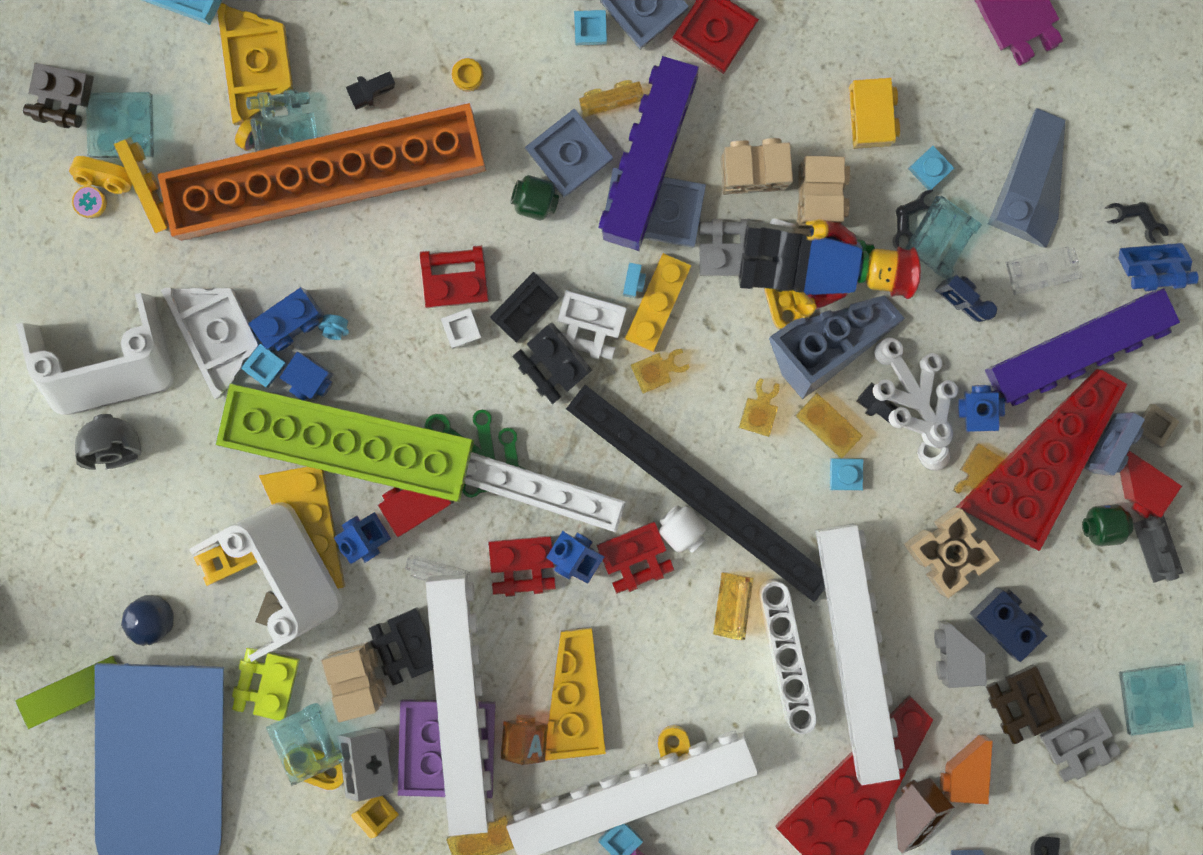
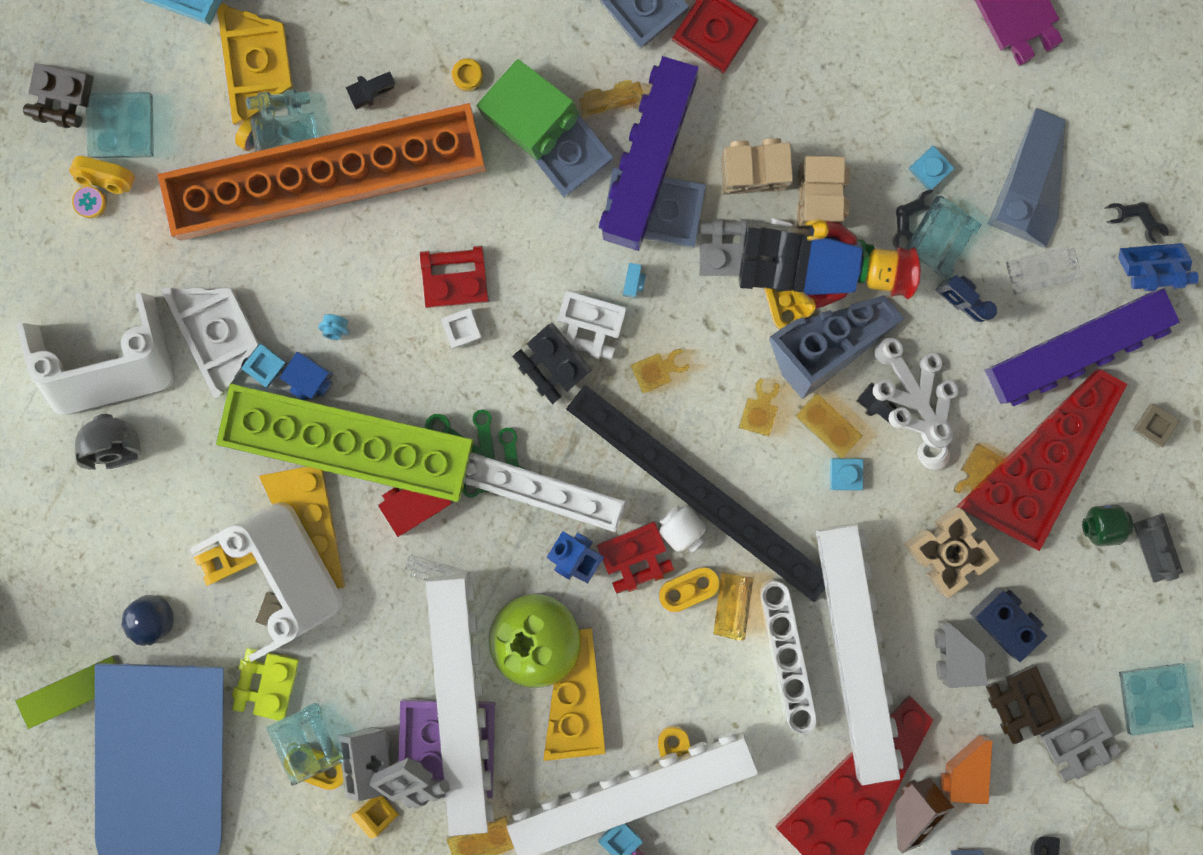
(143, 182): yellow plate -> none
(286, 320): blue brick -> none
(354, 681): tan brick -> none
(362, 538): blue brick -> none
(410, 783): none -> light grey plate
(413, 642): black plate -> none
(518, 556): red plate -> none
(524, 307): black hinge -> none
(524, 740): clear orange brick -> none
(528, 109): none -> bright green brick
(534, 197): dark green head -> none
(549, 637): none -> lime piece
(590, 27): medium azure plate -> none
(657, 302): yellow plate -> none
(689, 591): none -> yellow plate
(873, 113): yellow brick -> none
(989, 418): blue brick -> none
(1114, 444): sand blue plate -> none
(1147, 487): red slope -> none

